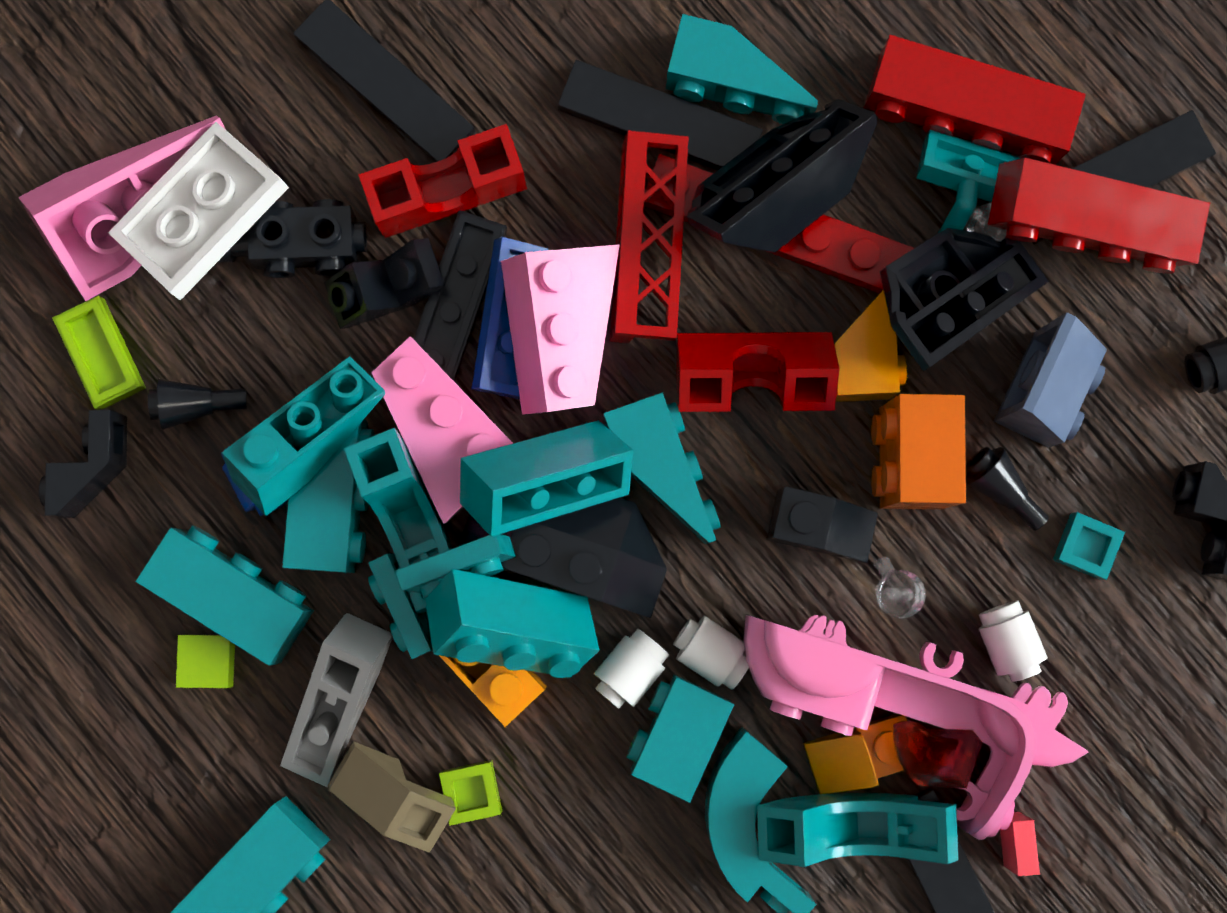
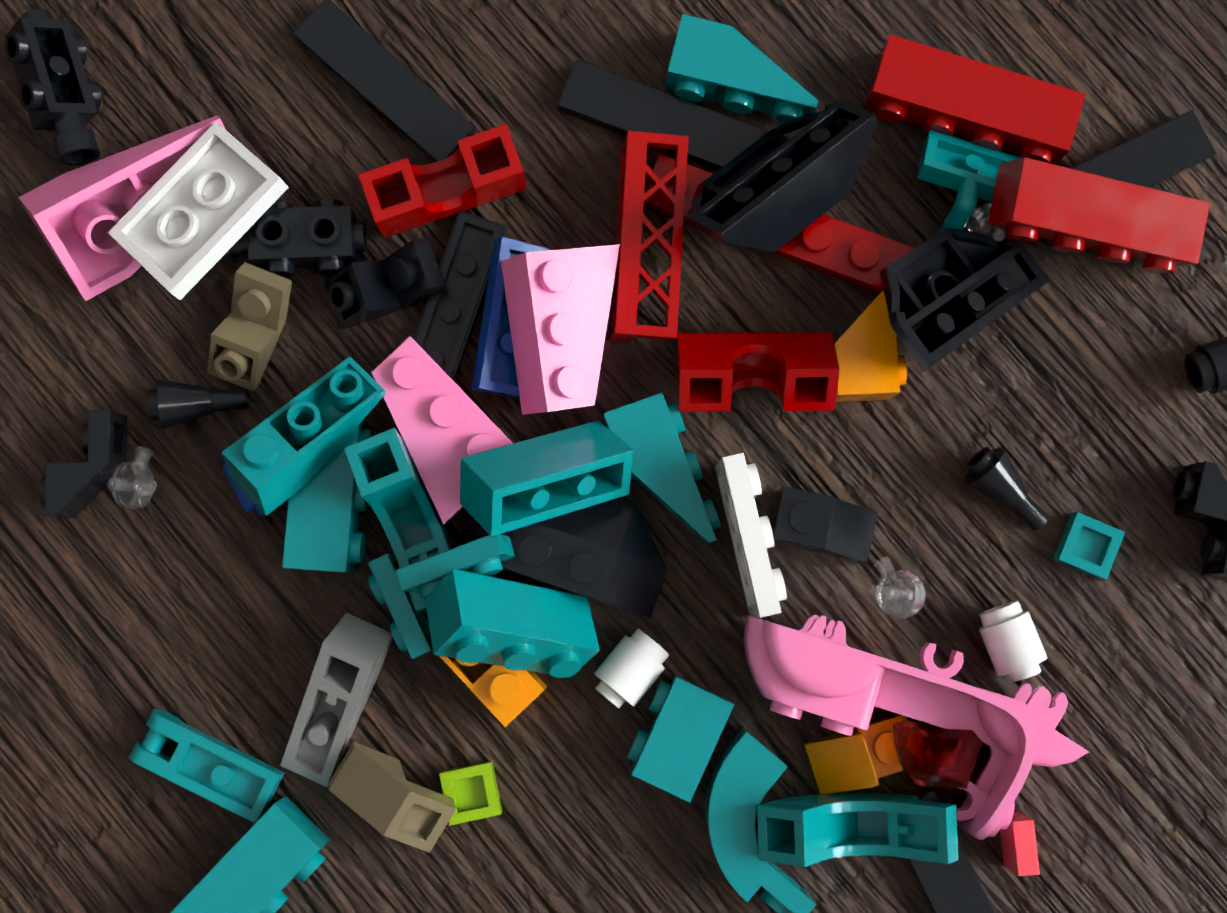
(54, 83): none -> black brick
(99, 353): lime tile -> none
(133, 481): none -> clear piece
(204, 661): lime tile -> none
(207, 766): none -> teal plate
(226, 594): teal brick -> none
(250, 332): none -> dark tan slope
(712, 652): white brick -> none
(750, 535): none -> white plate
(920, 452): orange brick -> none
(1053, 382): sand blue slope -> none

